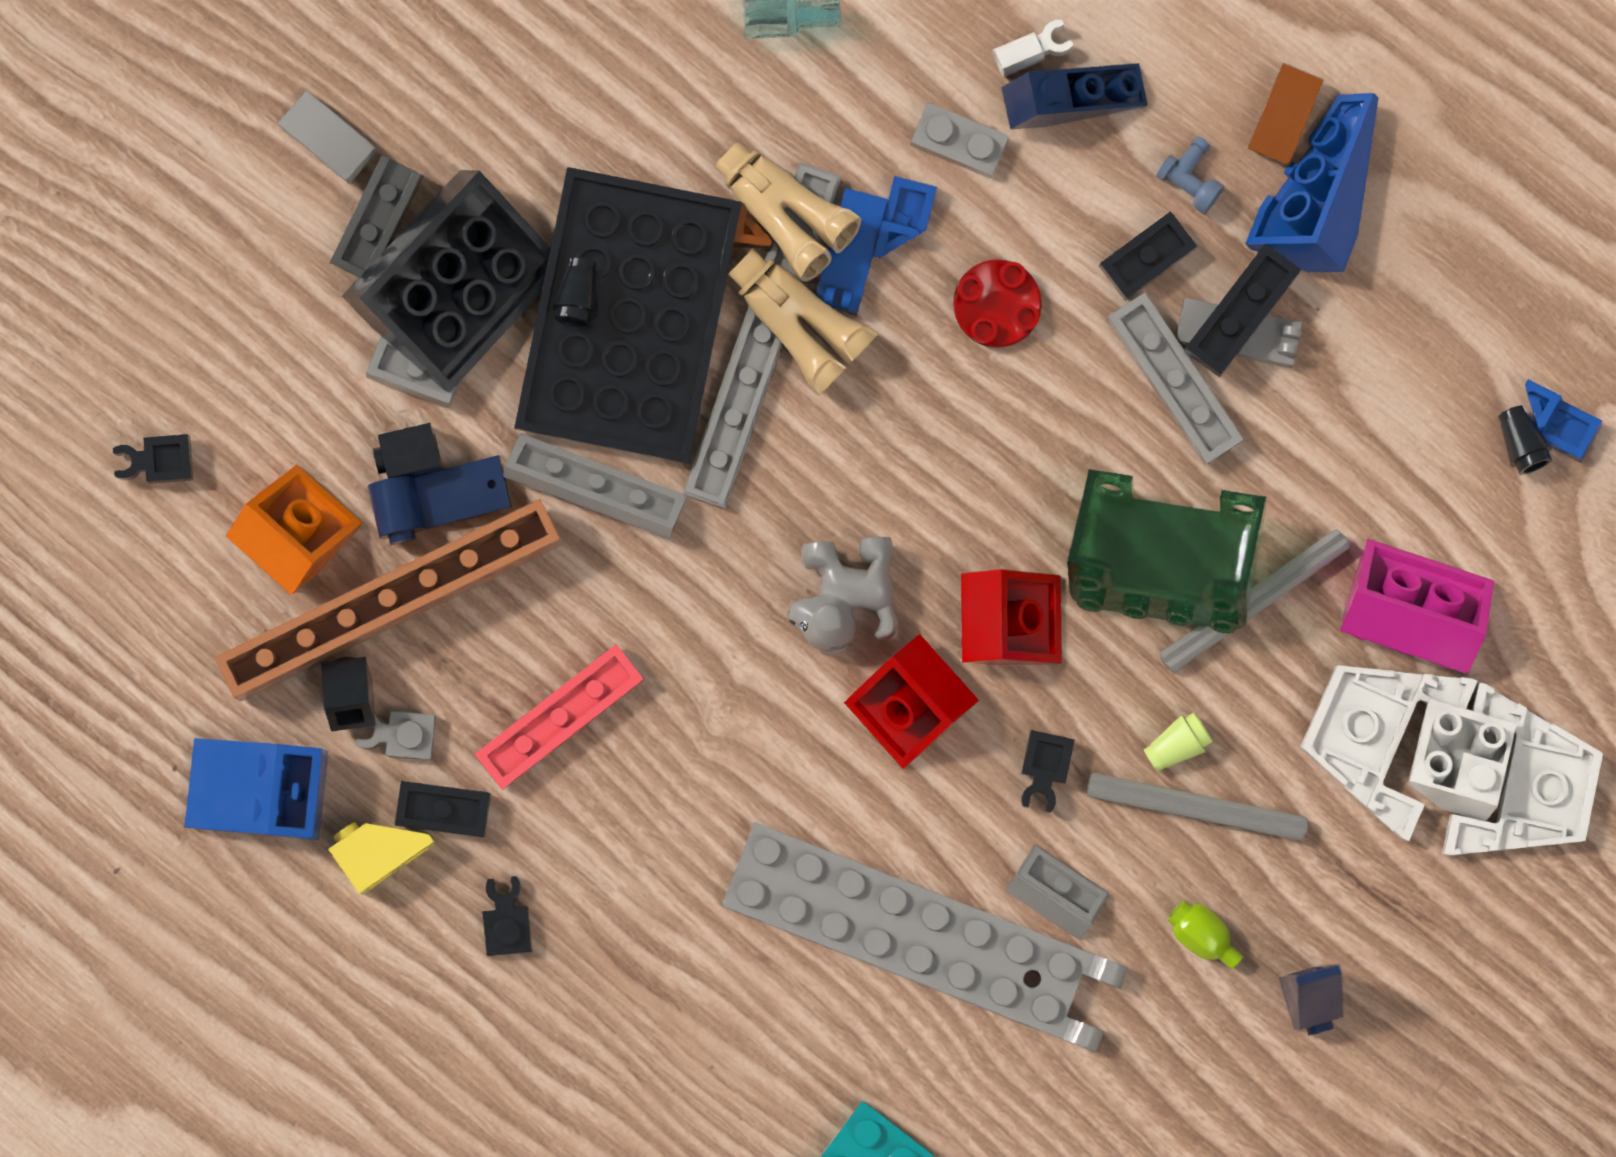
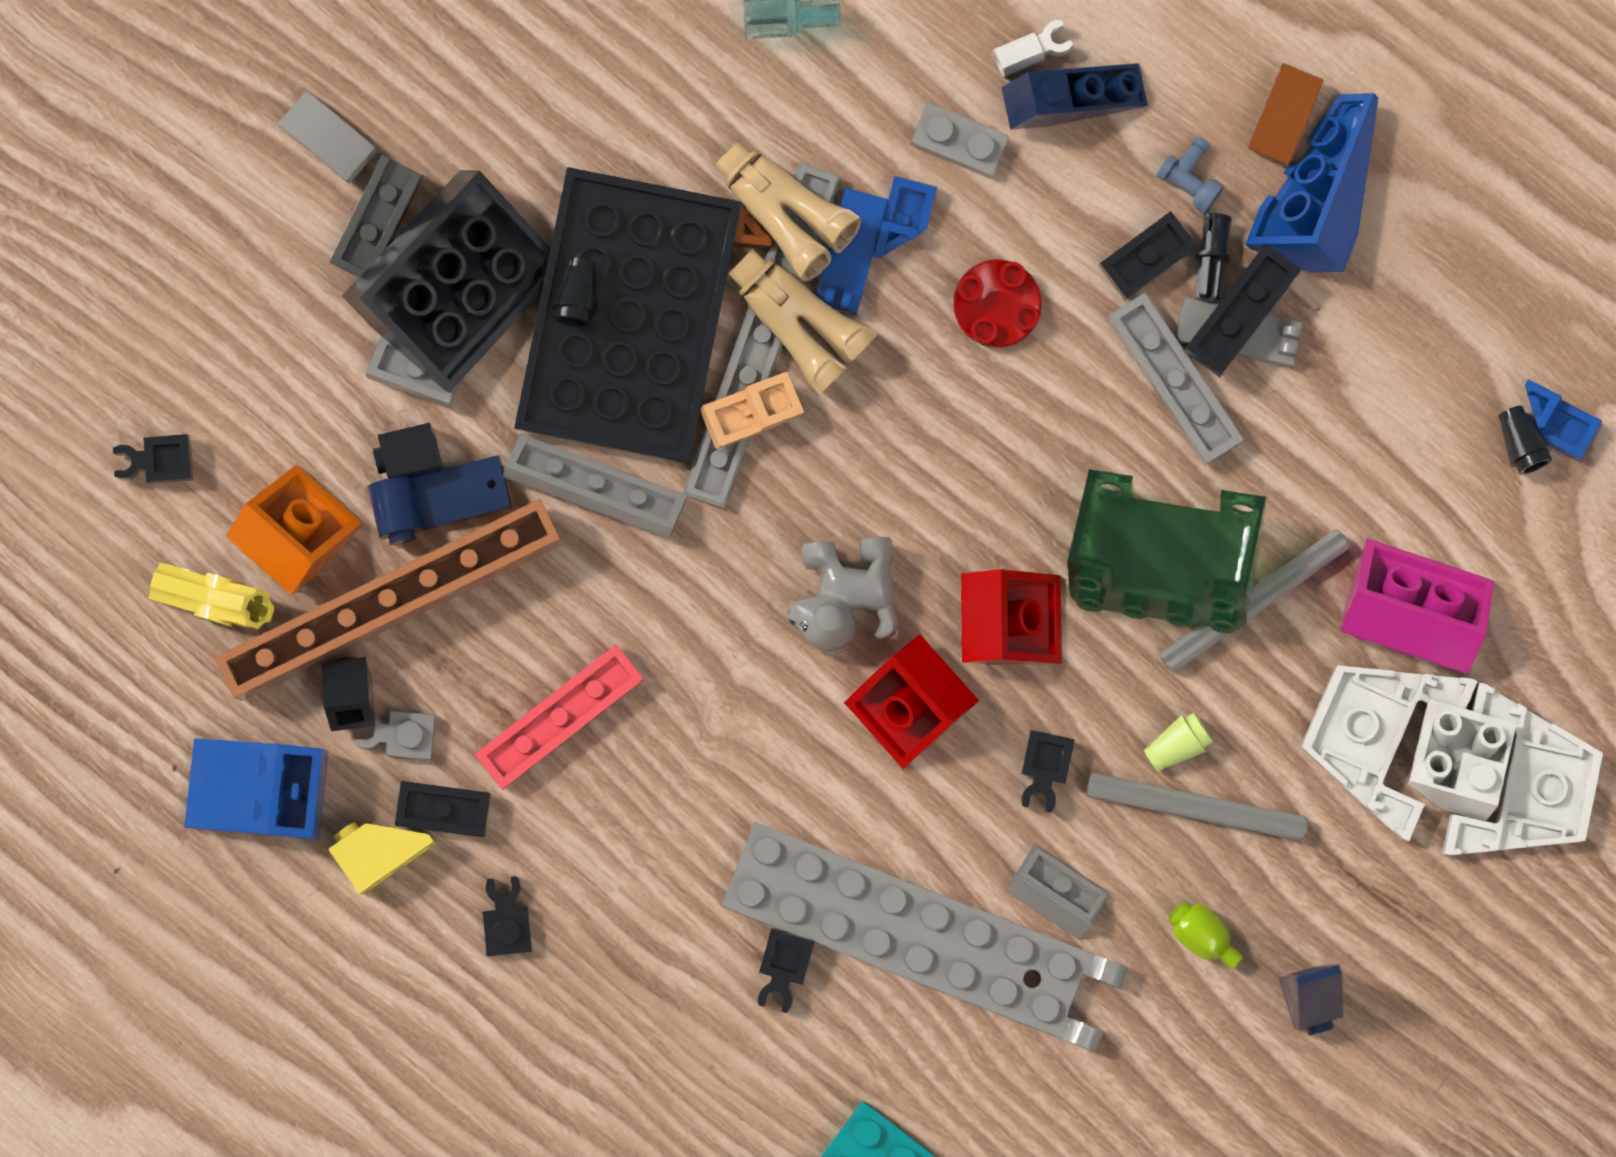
(211, 597): none -> light yellow piece
(751, 410): none -> light nougat slope
(786, 961): none -> black plate
(1212, 257): none -> black axle

